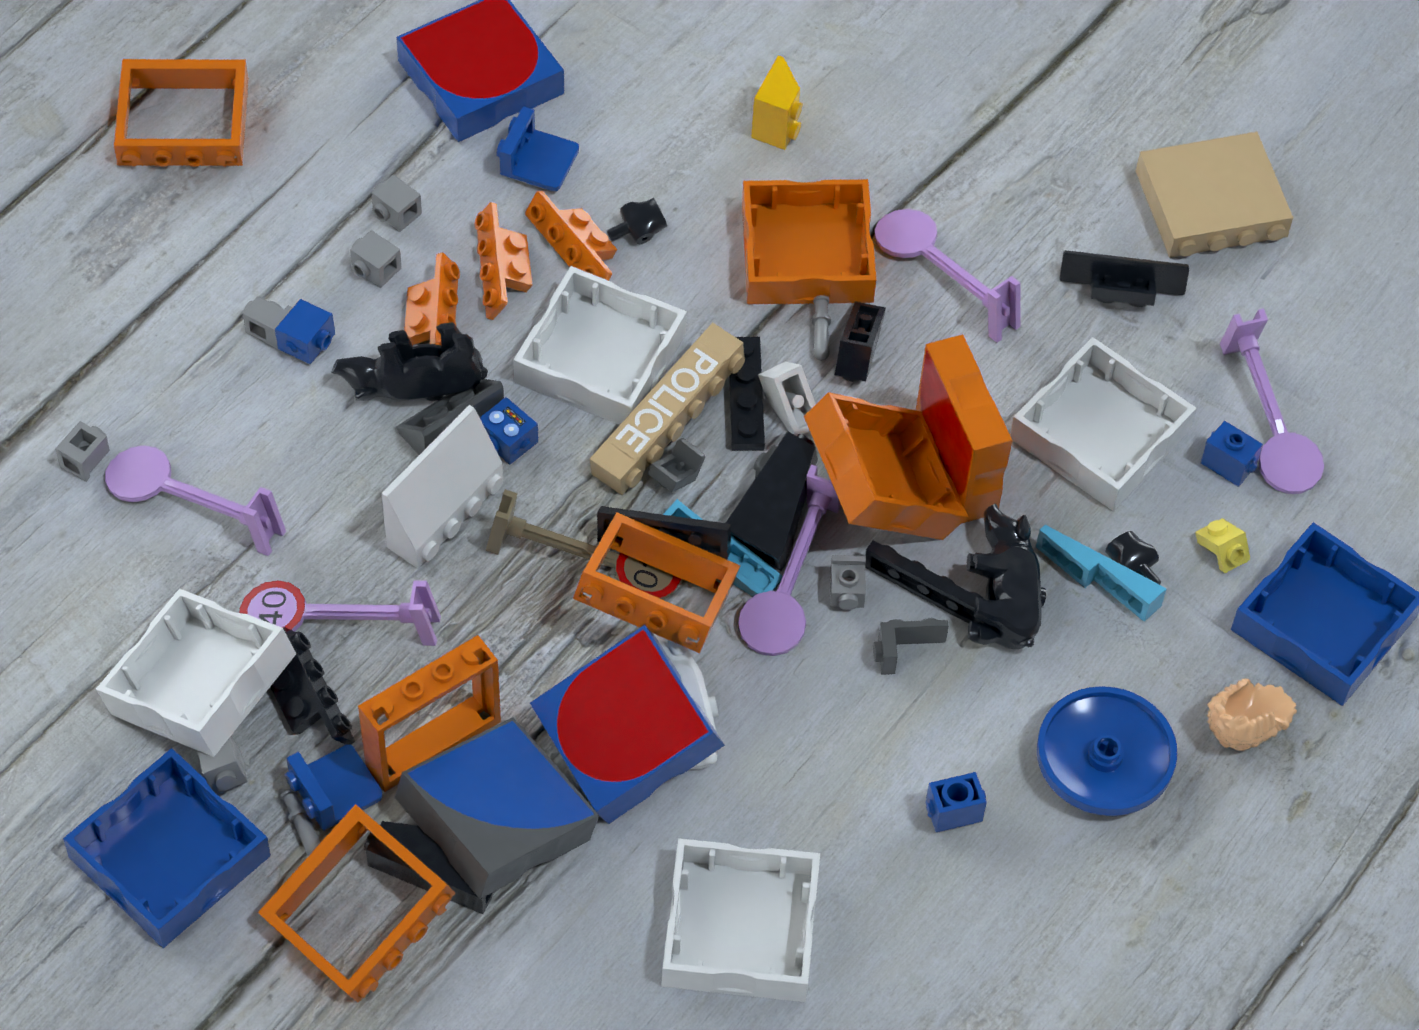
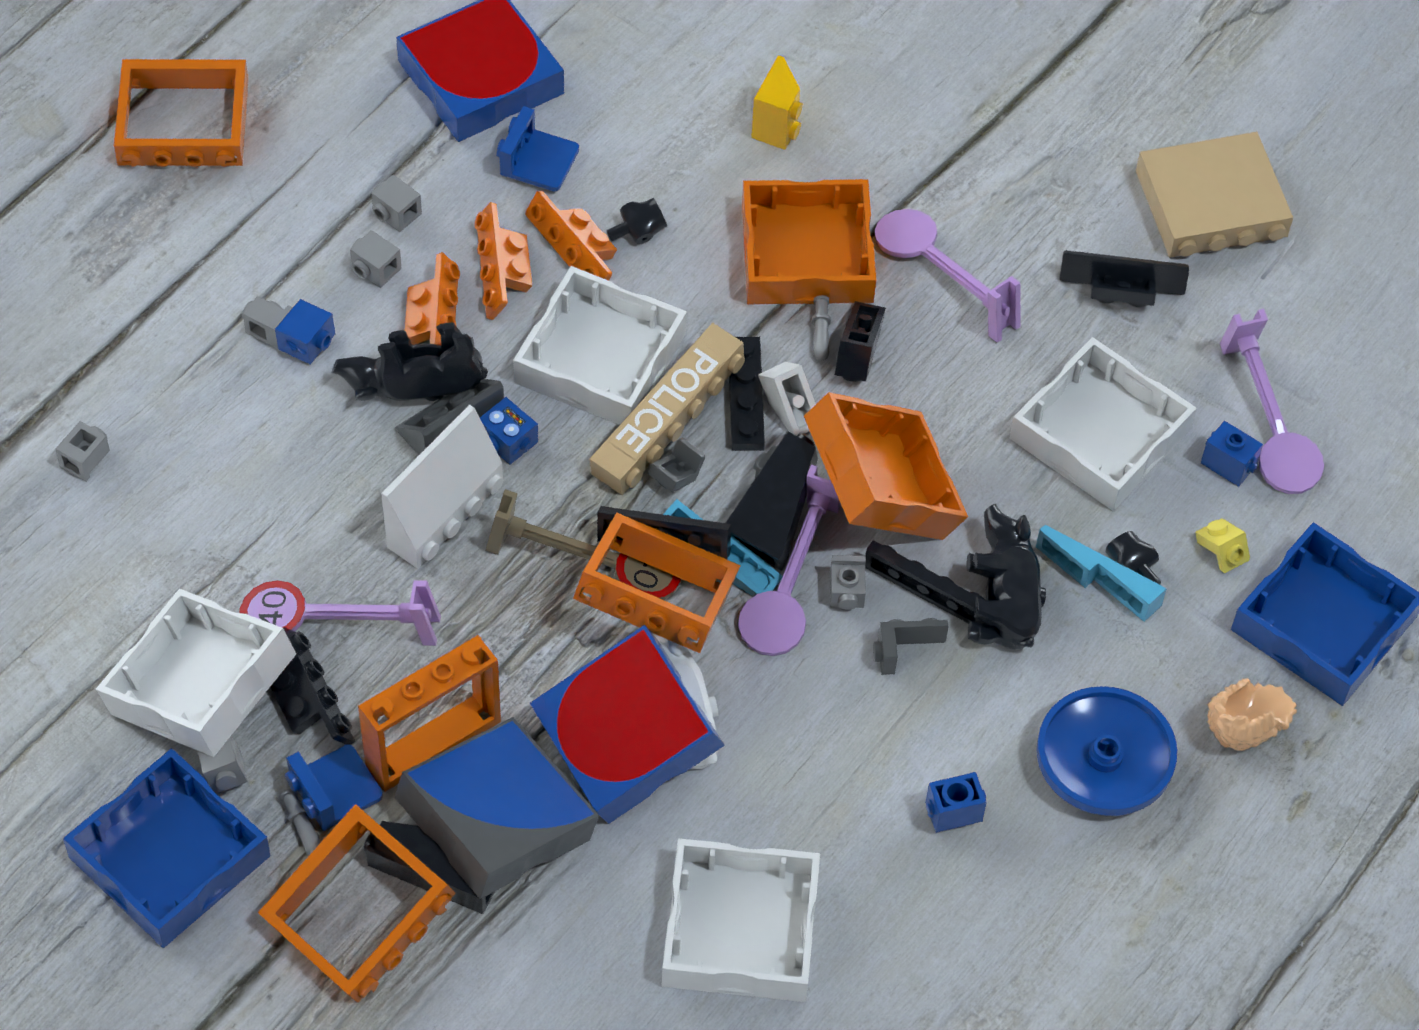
(147, 471): lavender piece -> none
(964, 424): orange tile -> none

